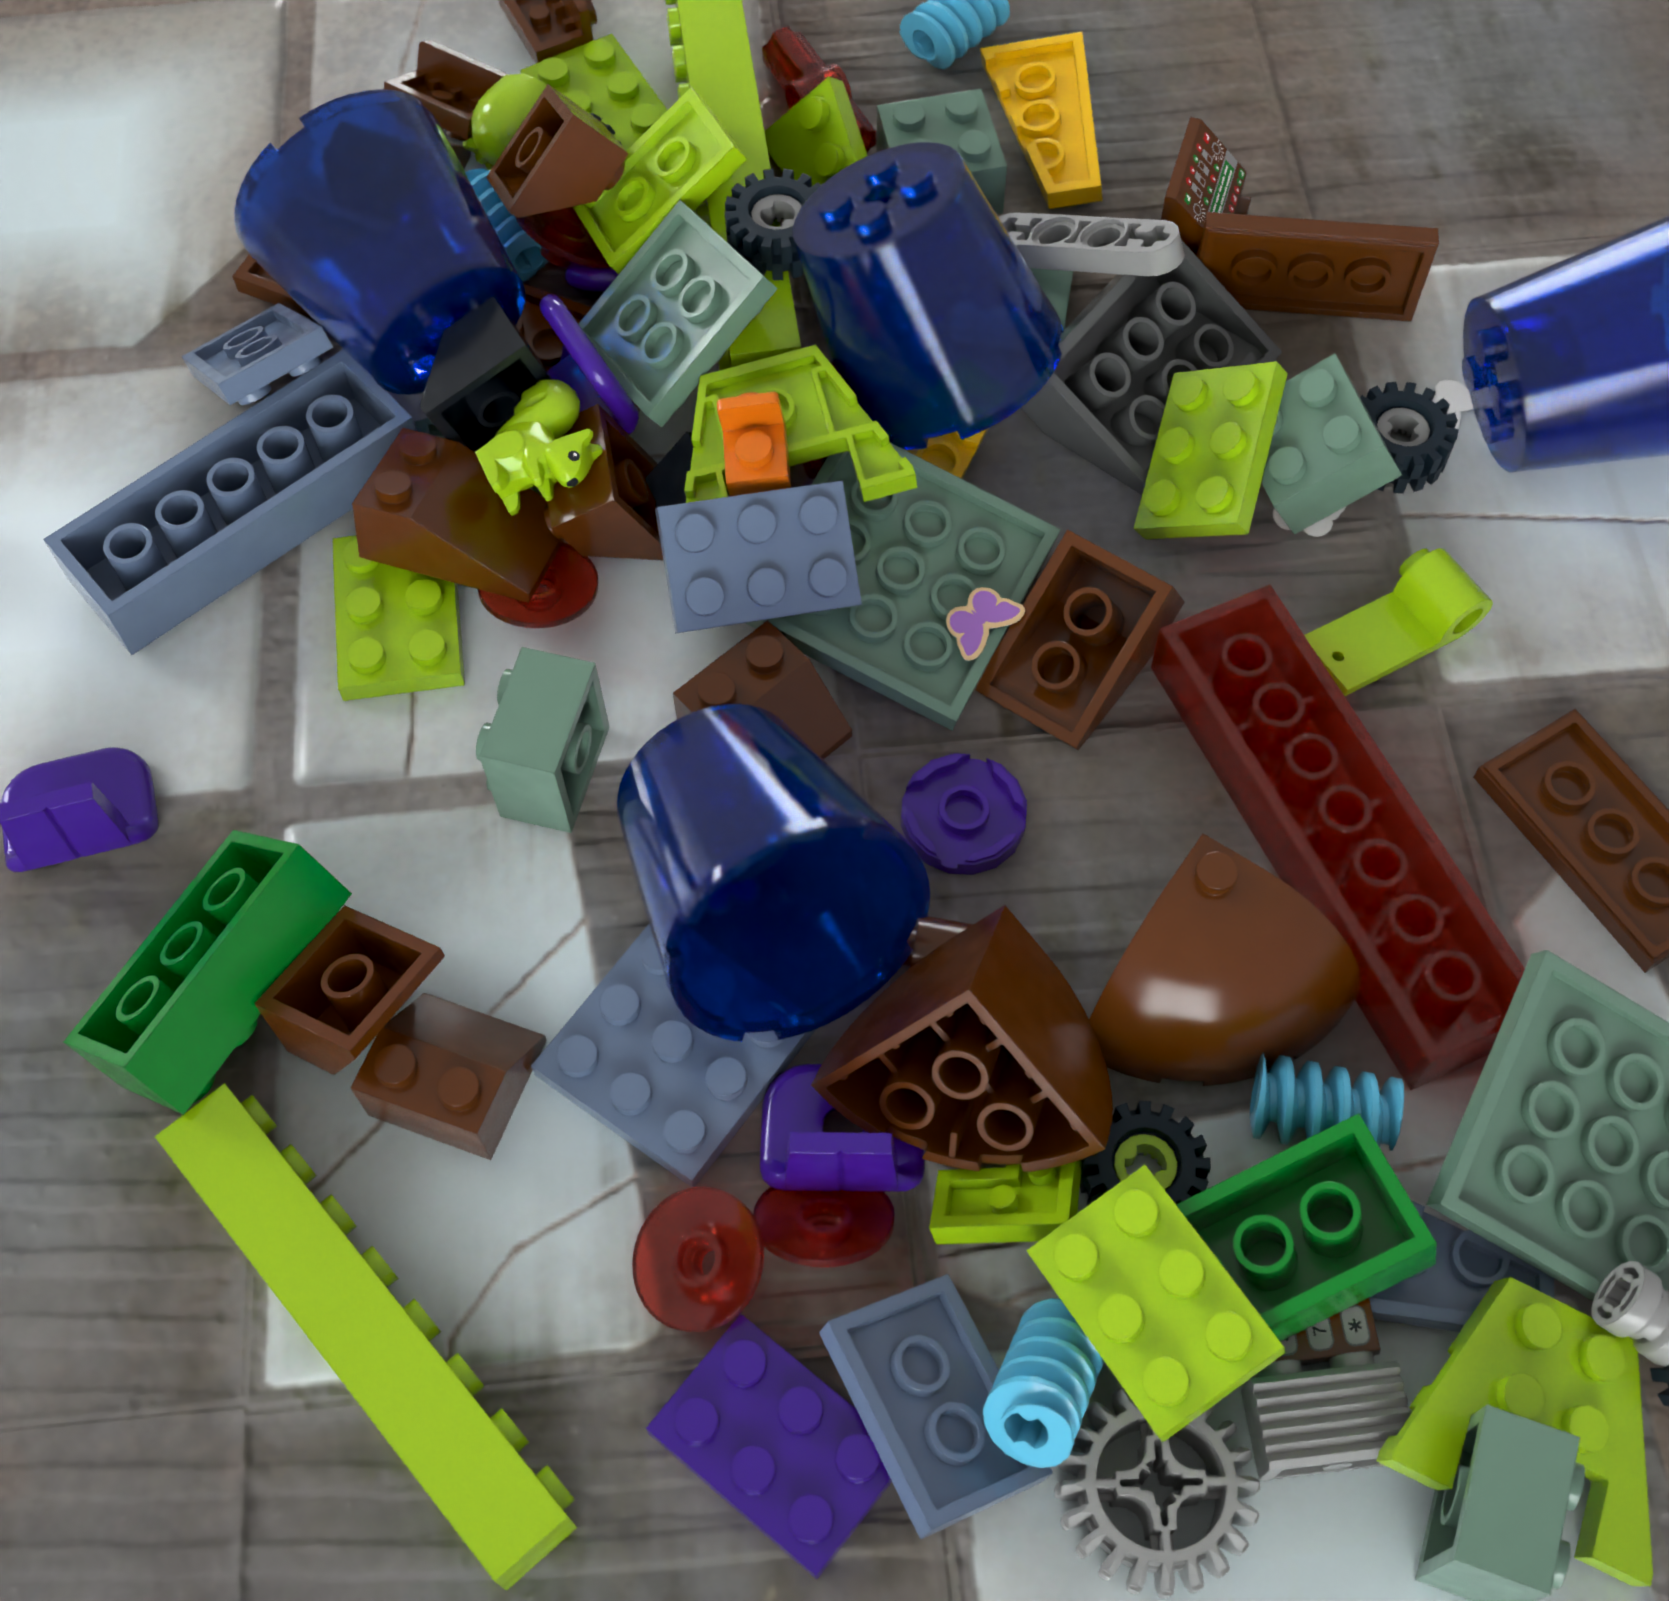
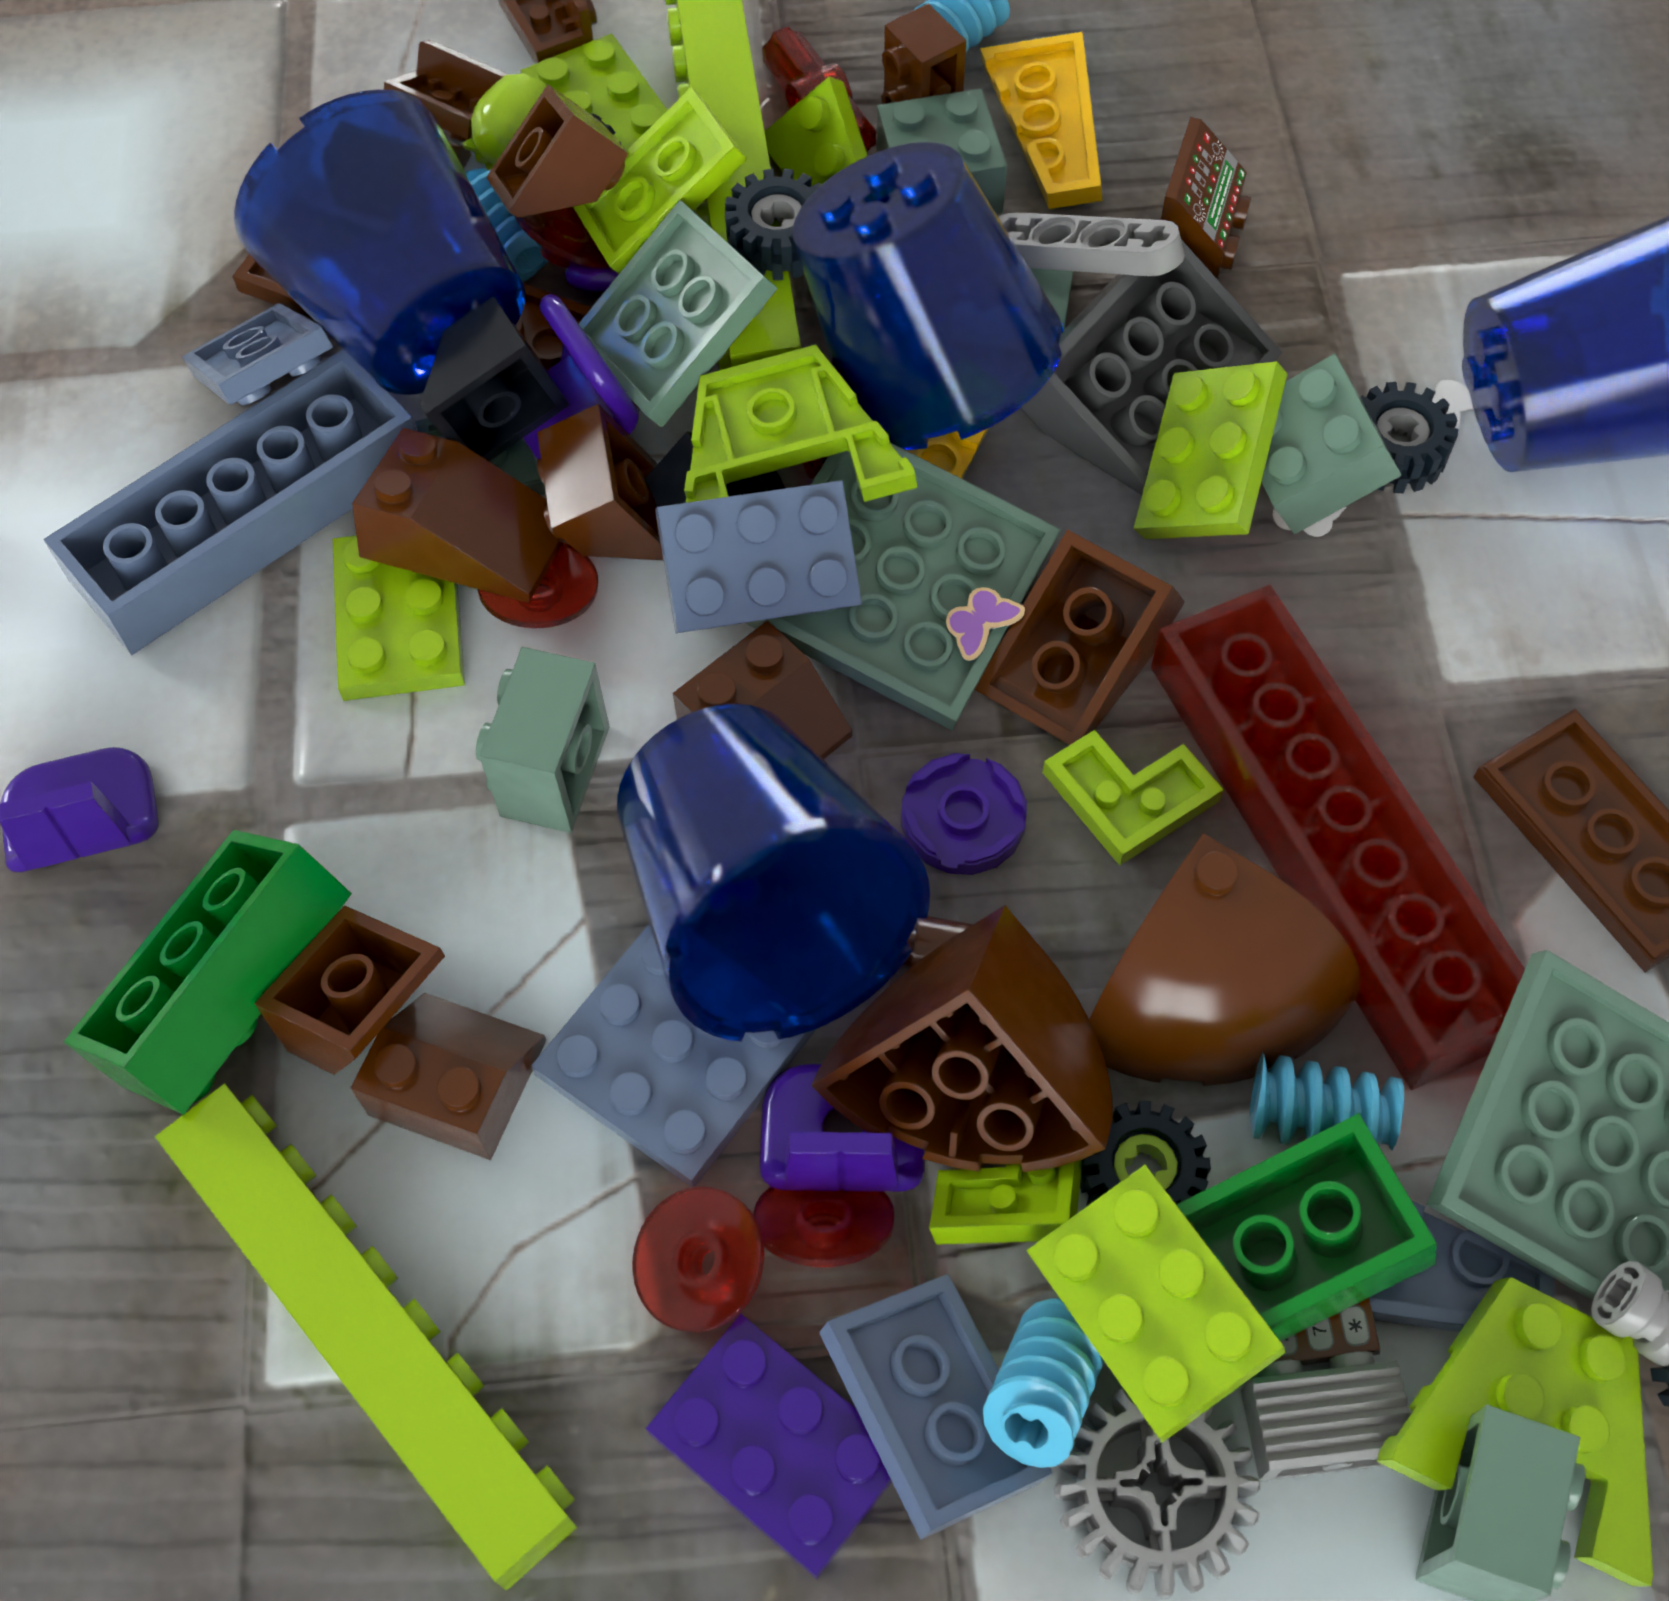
(530, 449): lime animal -> none
(754, 443): orange bracket -> none
(922, 57): none -> reddish brown brick
(1130, 809): none -> lime plate
(1319, 264): reddish brown tile -> none
(1424, 612): lime door -> none

